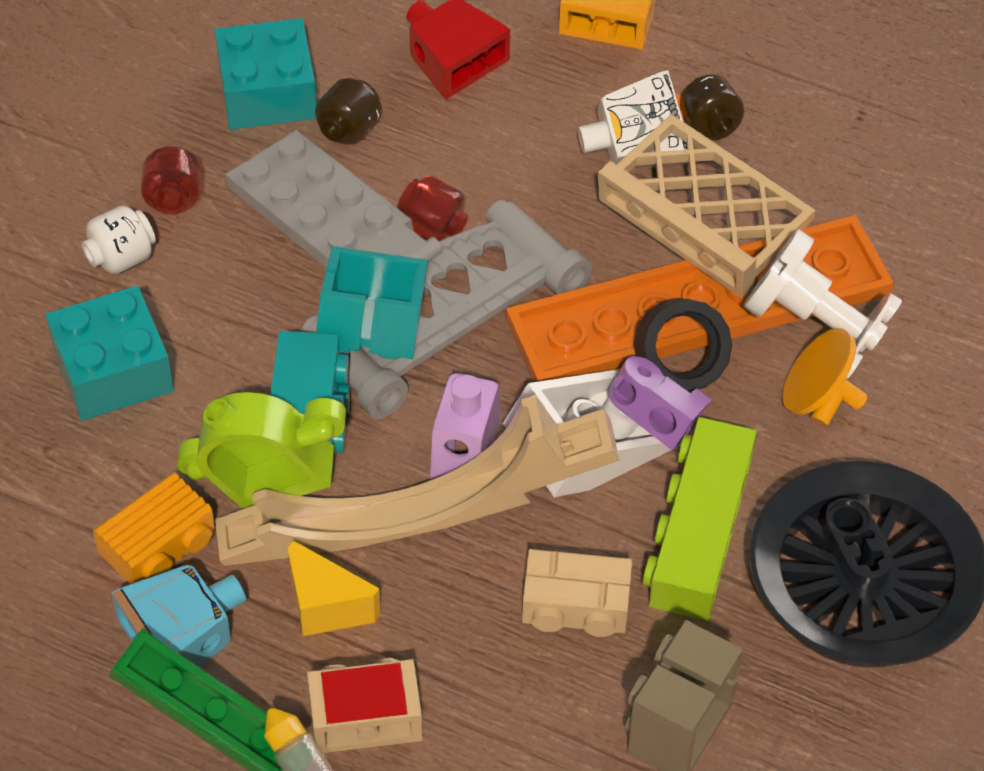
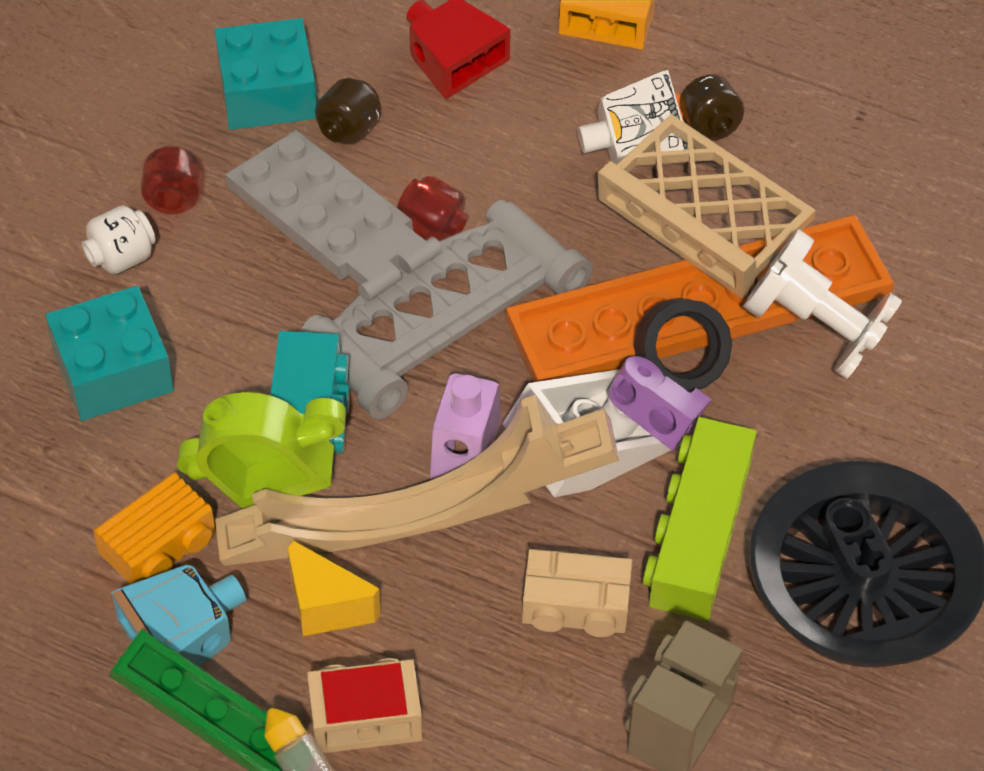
(372, 301): teal piece -> none
(819, 376): light orange shield -> none

